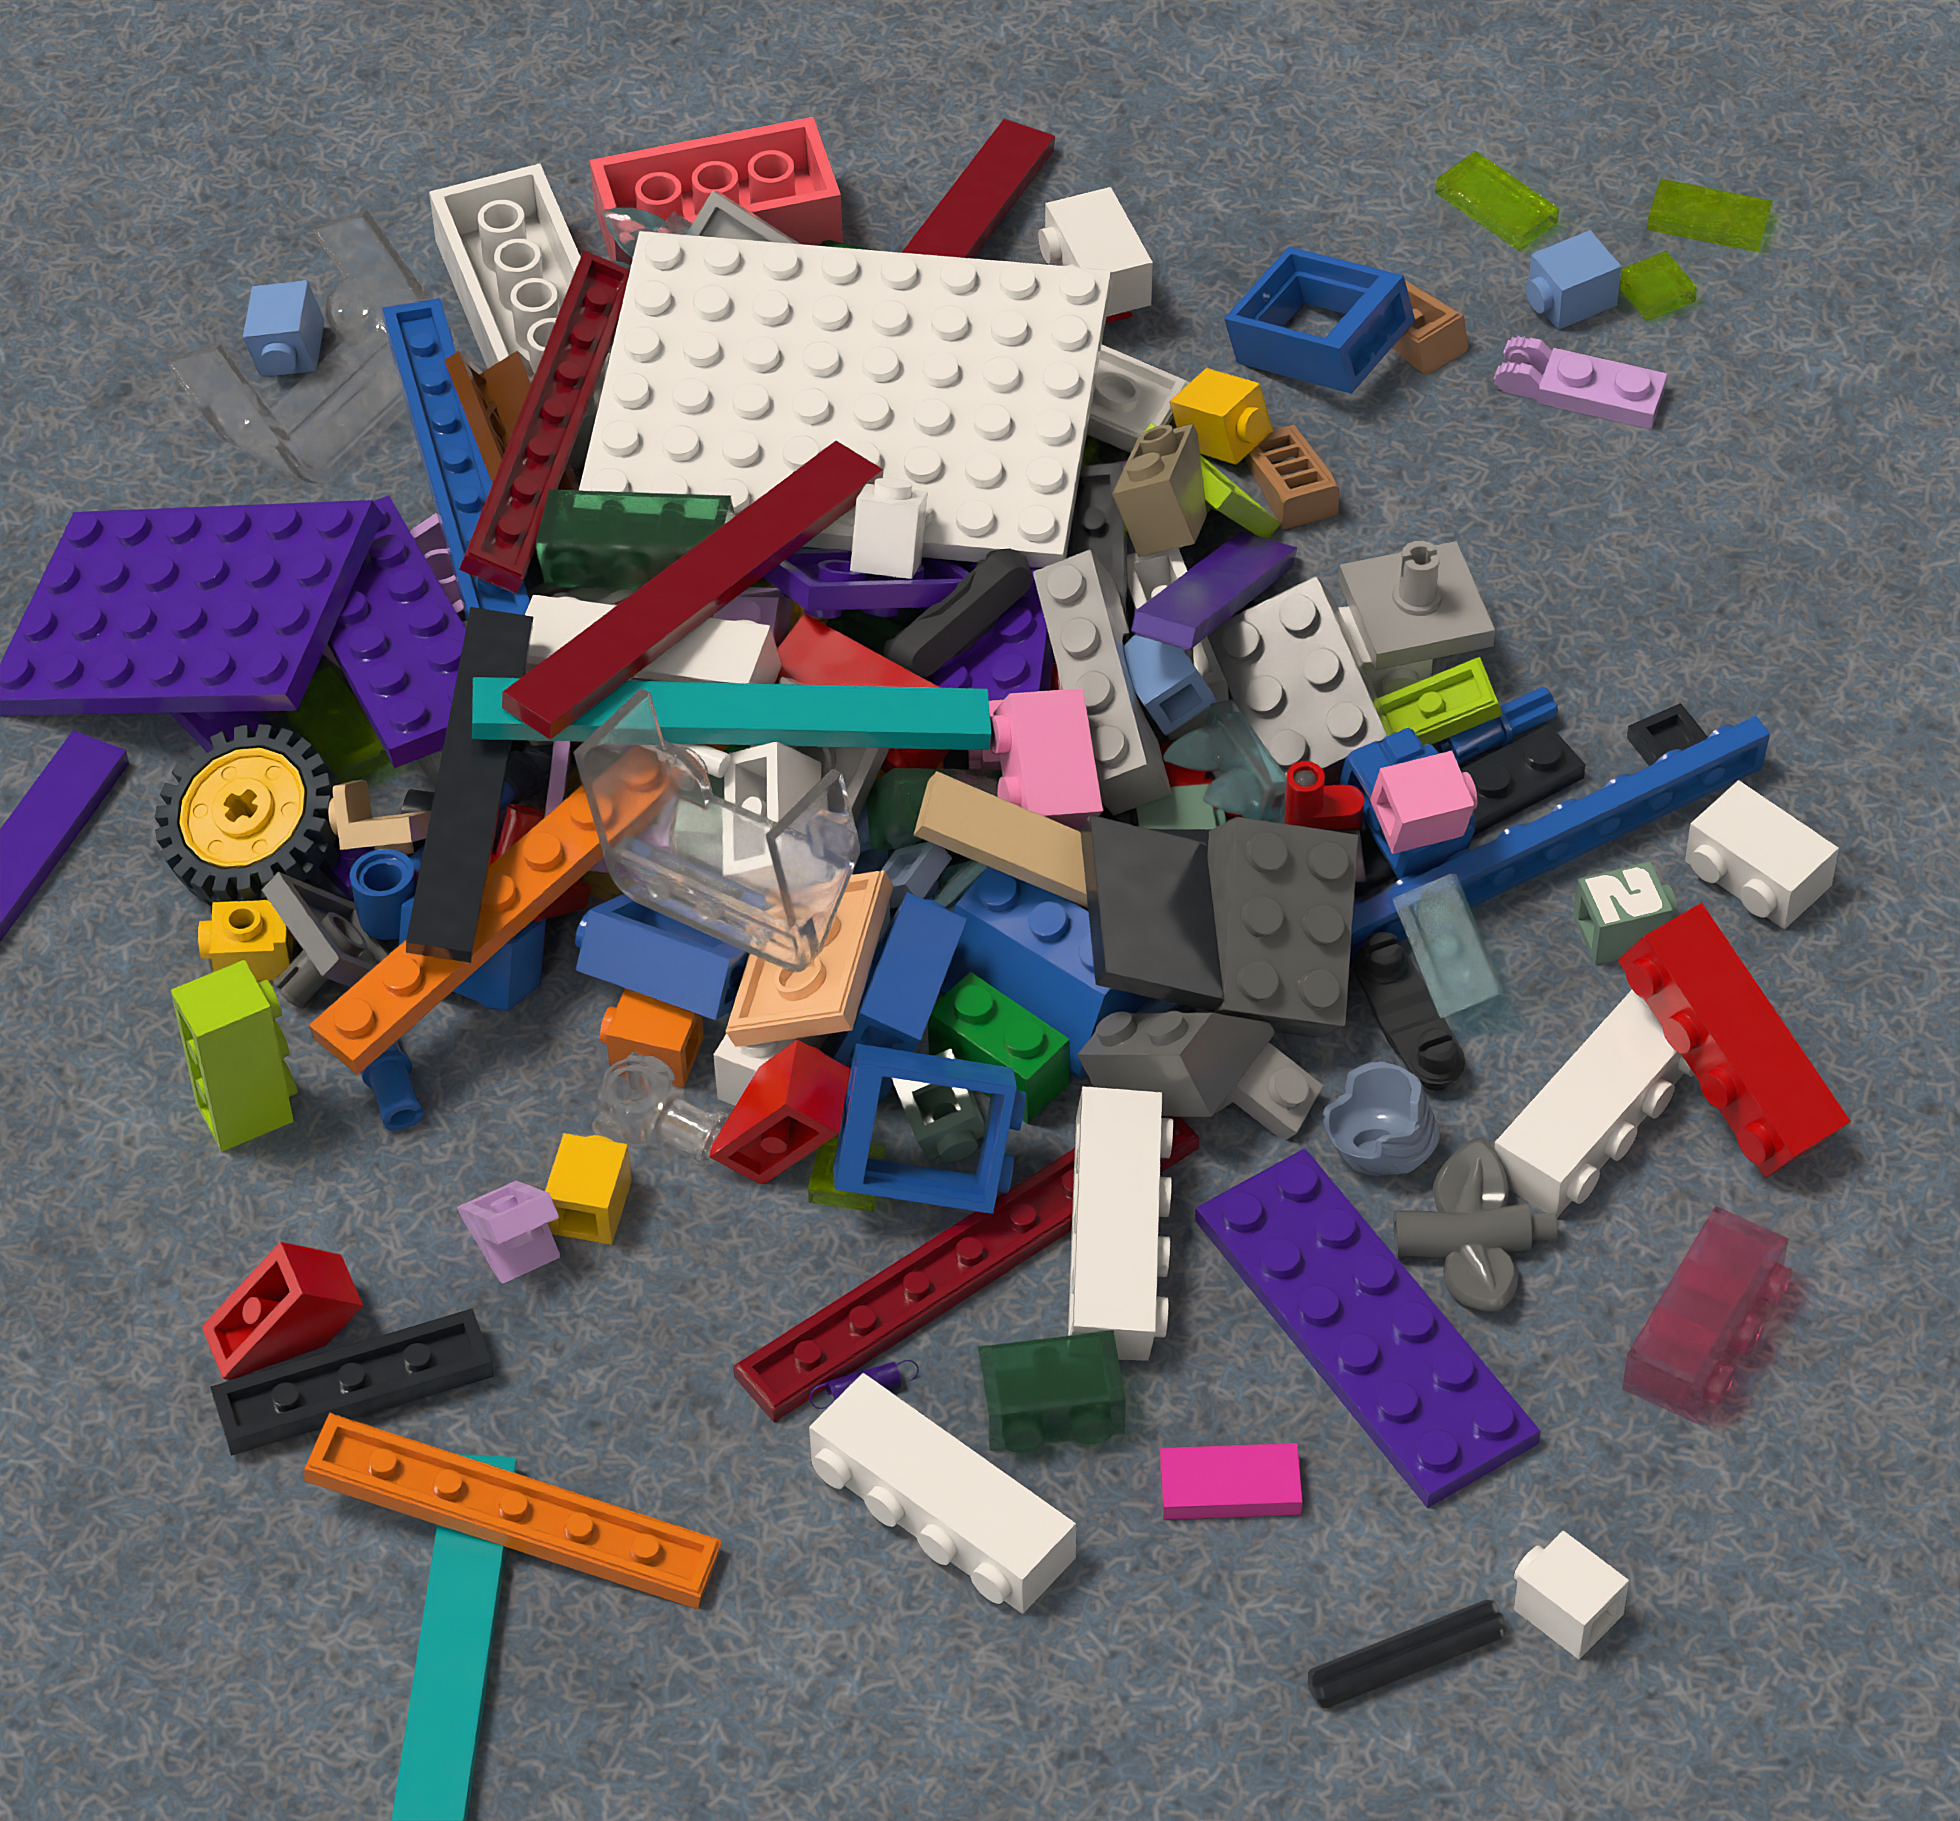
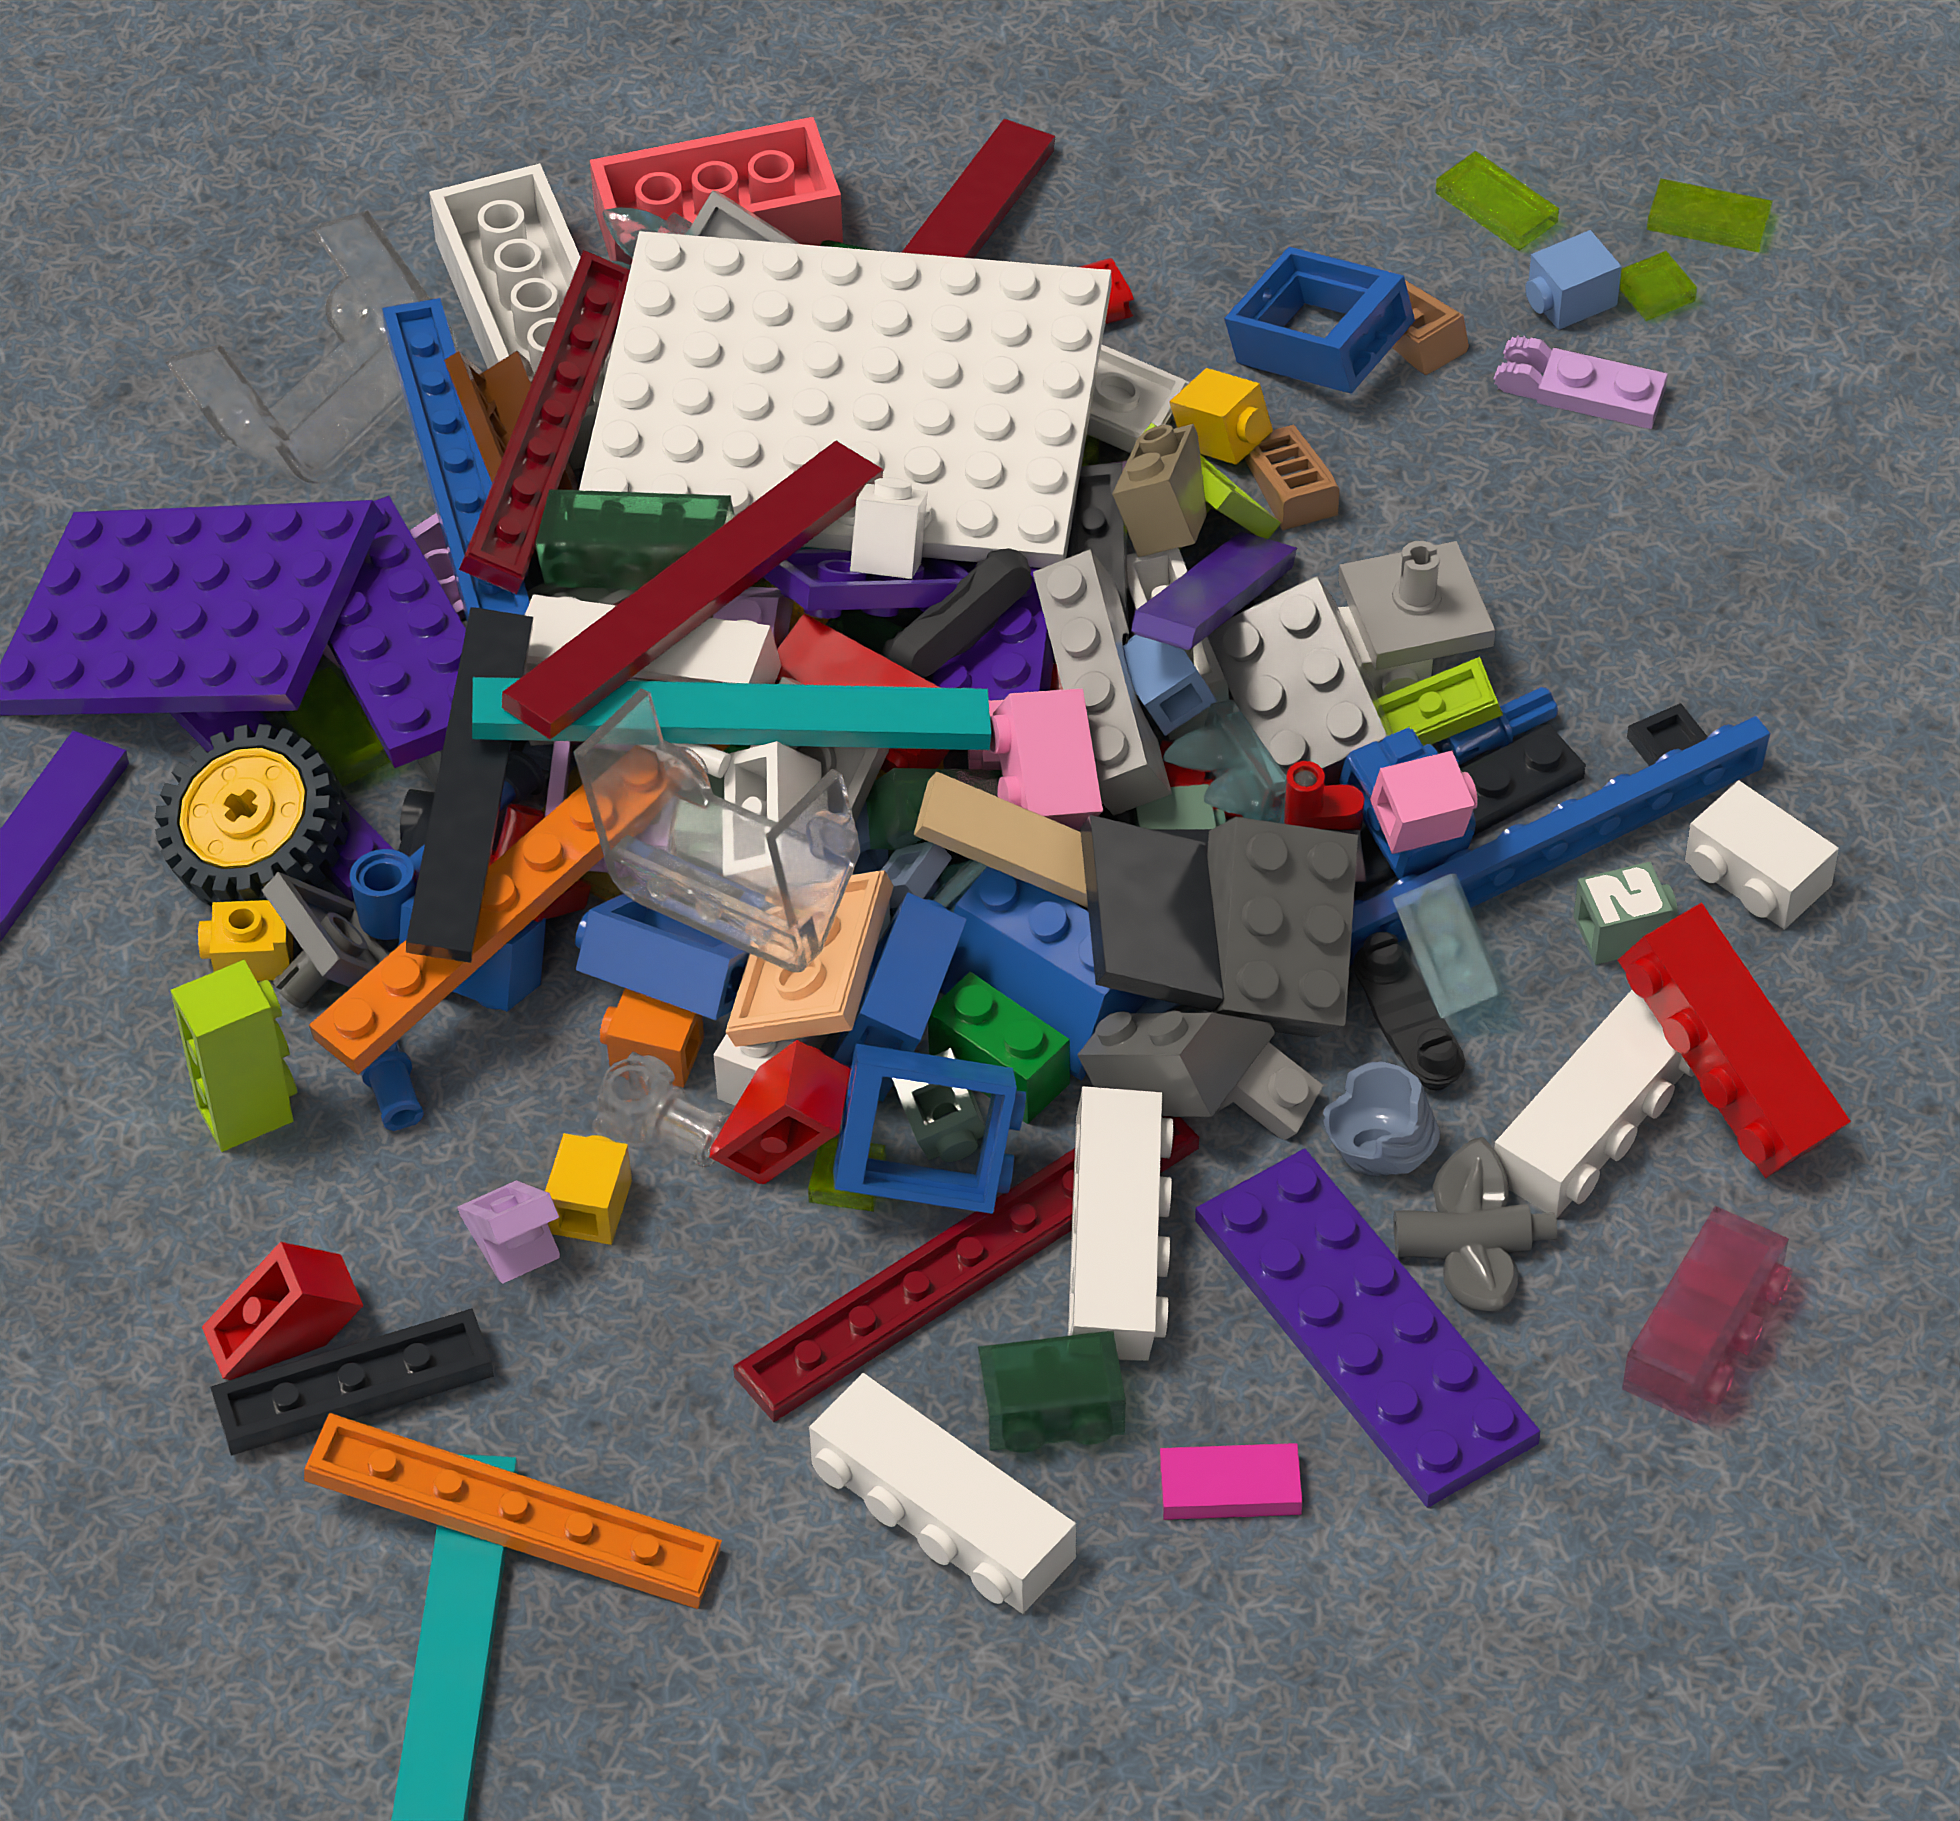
(283, 328): medium blue brick -> none
(356, 828): tan bracket -> none
(886, 1375): dark purple piece -> none
(1097, 234): white brick -> none
(1406, 1653): black axle -> none
(1569, 1593): white brick -> none

